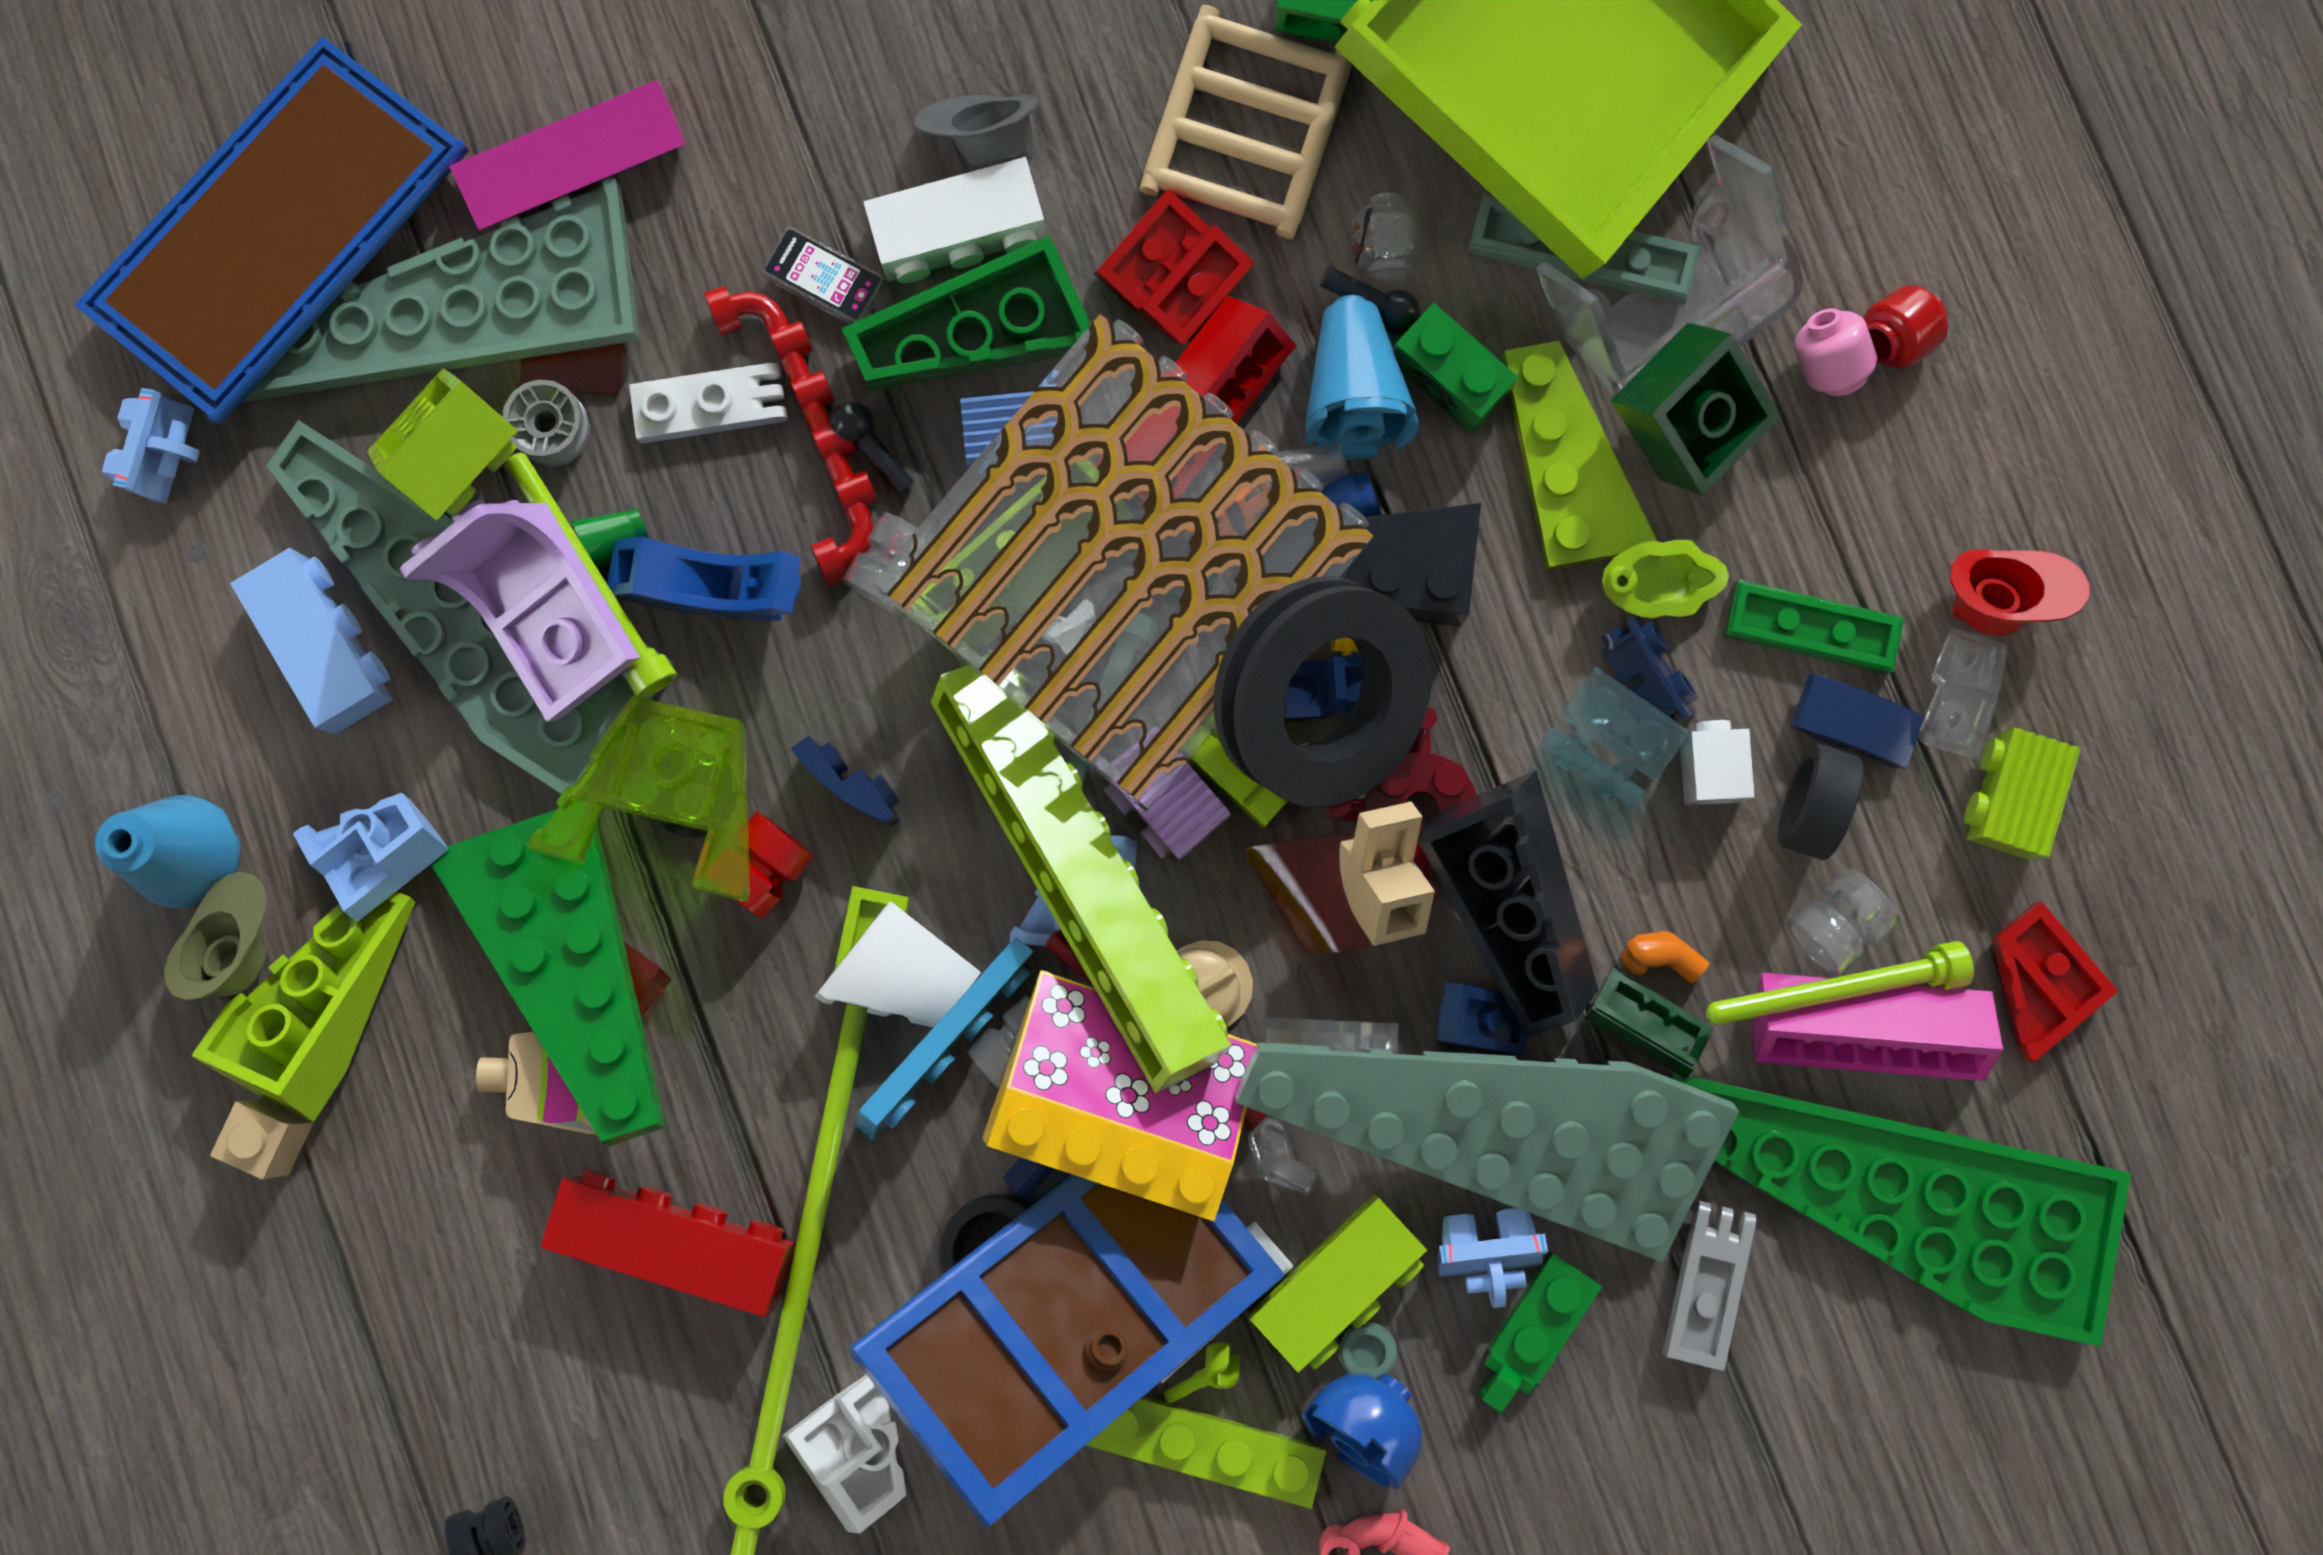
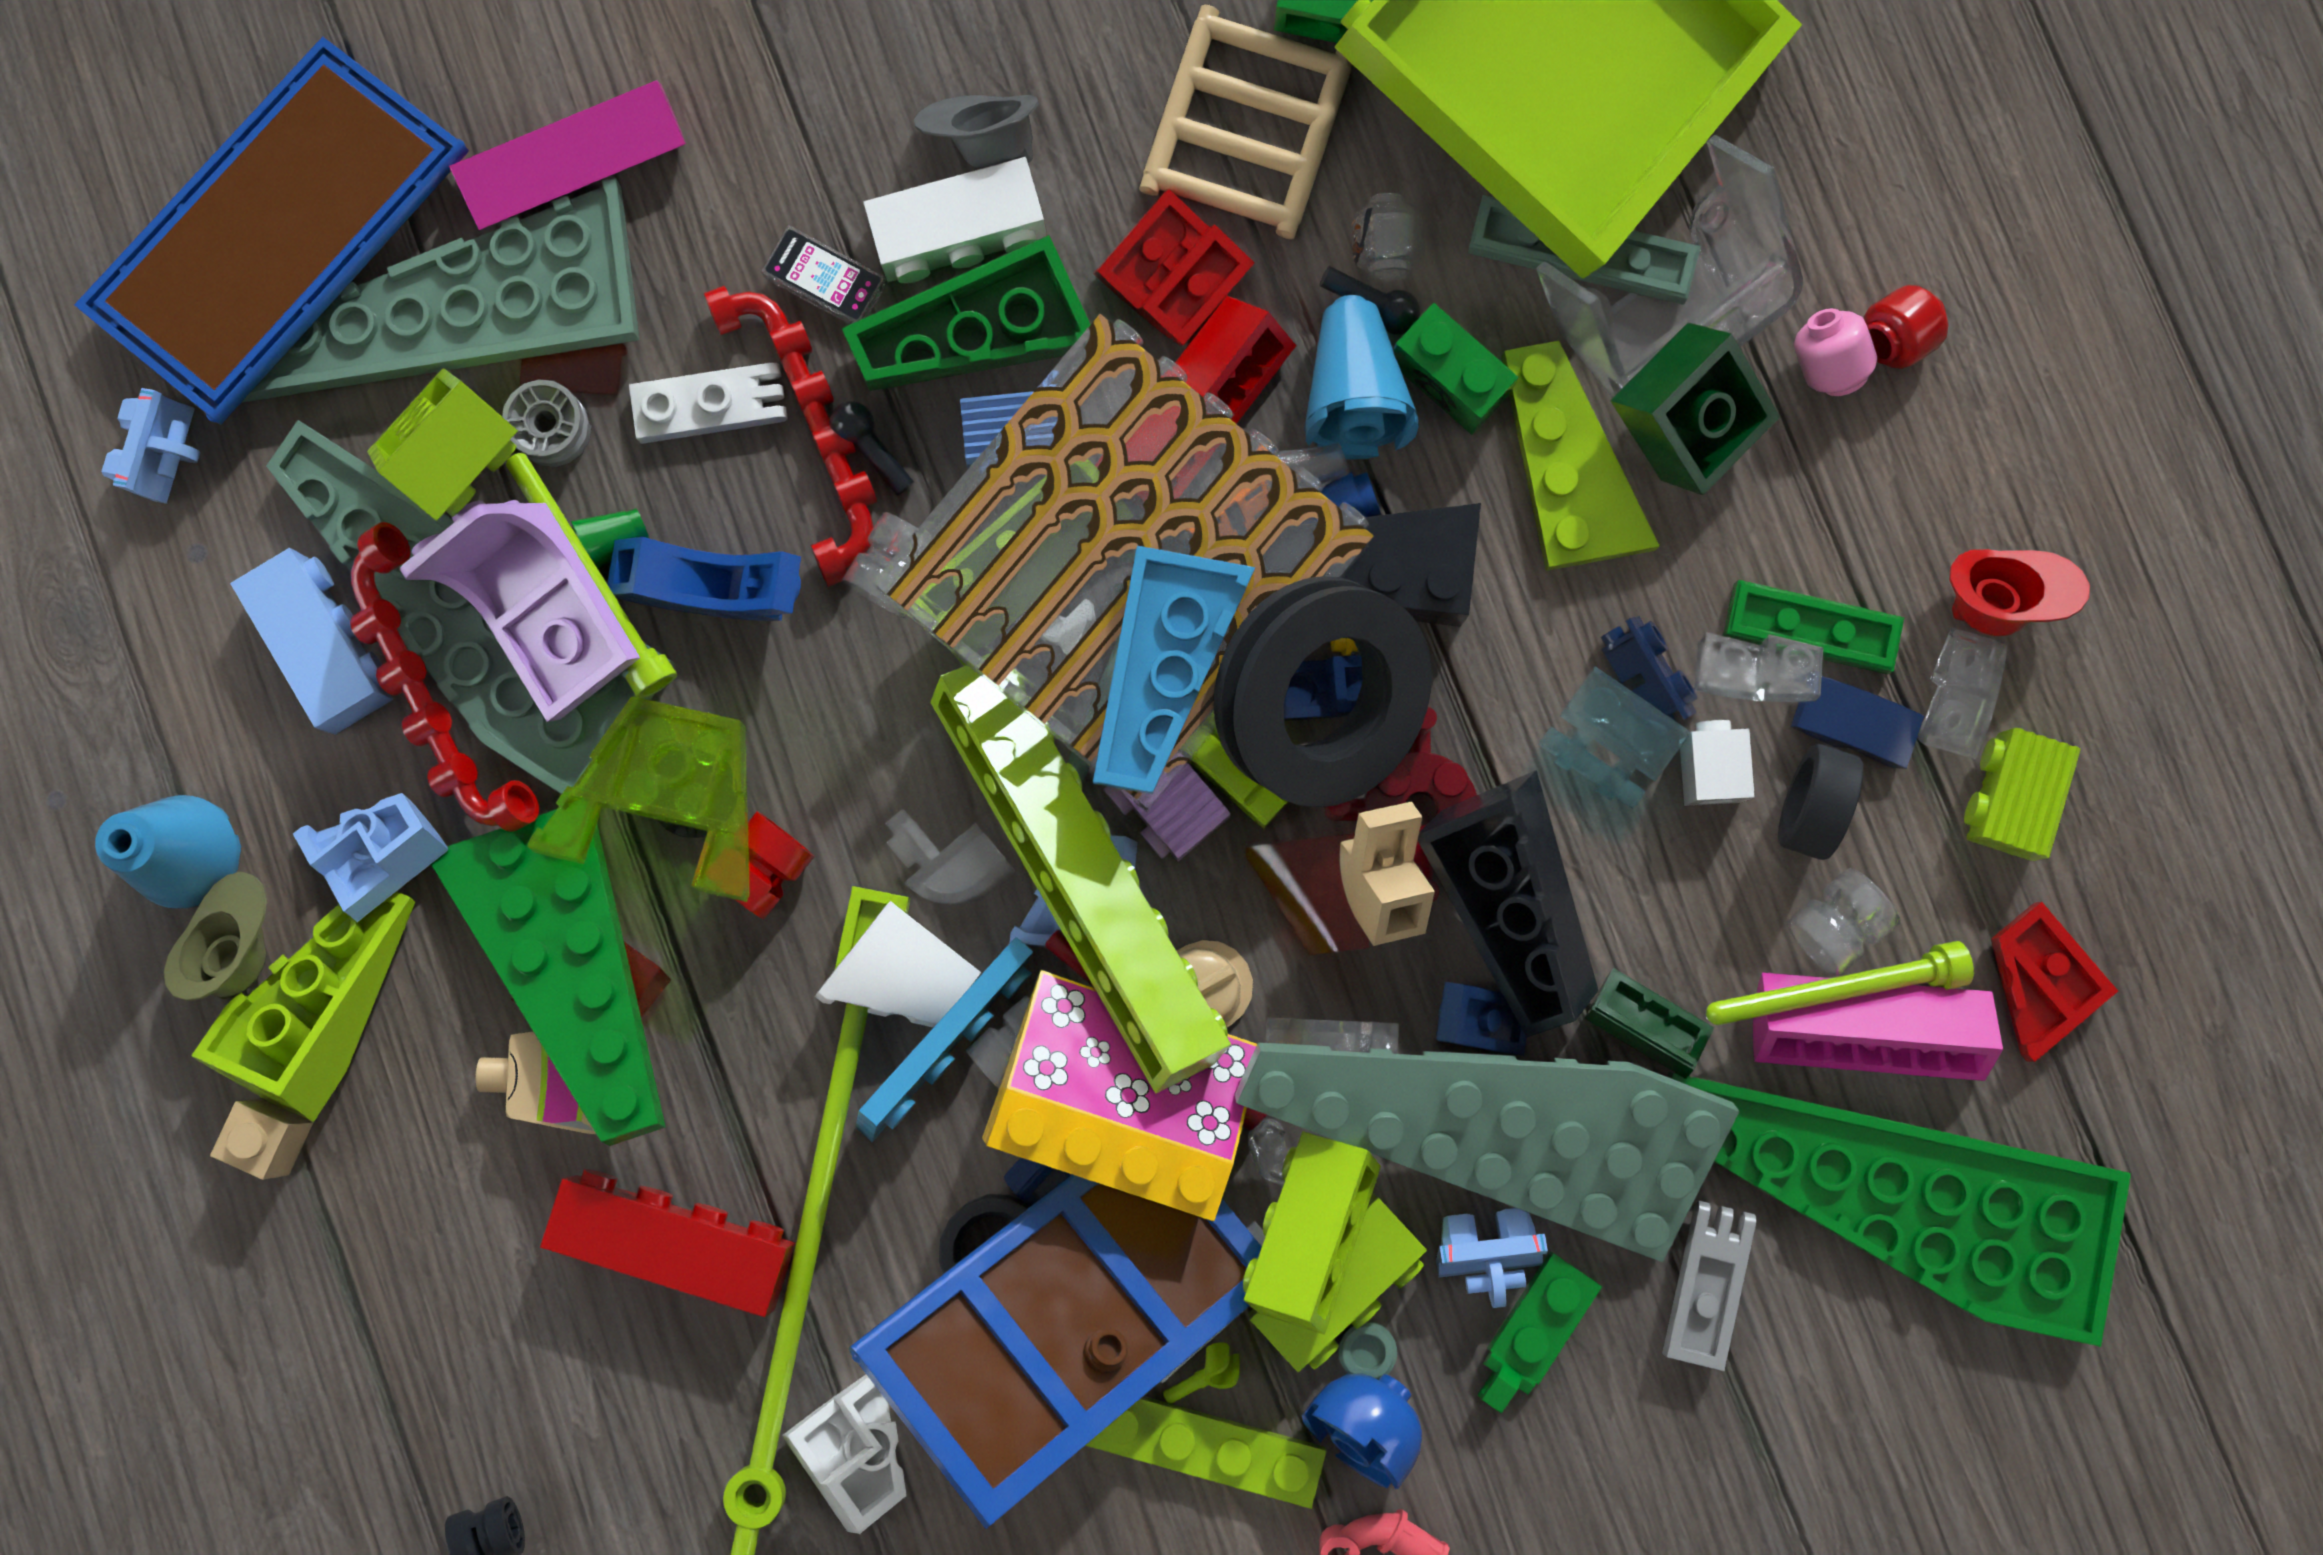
(509, 806): none -> red bar
(866, 795): dark blue slope -> none
(955, 875): none -> clear brick
(1165, 649): none -> dark azure wing
(1311, 1232): none -> lime brick
(1663, 578): lime arm -> none
(1663, 949): orange arm -> none
(1765, 672): none -> clear slope

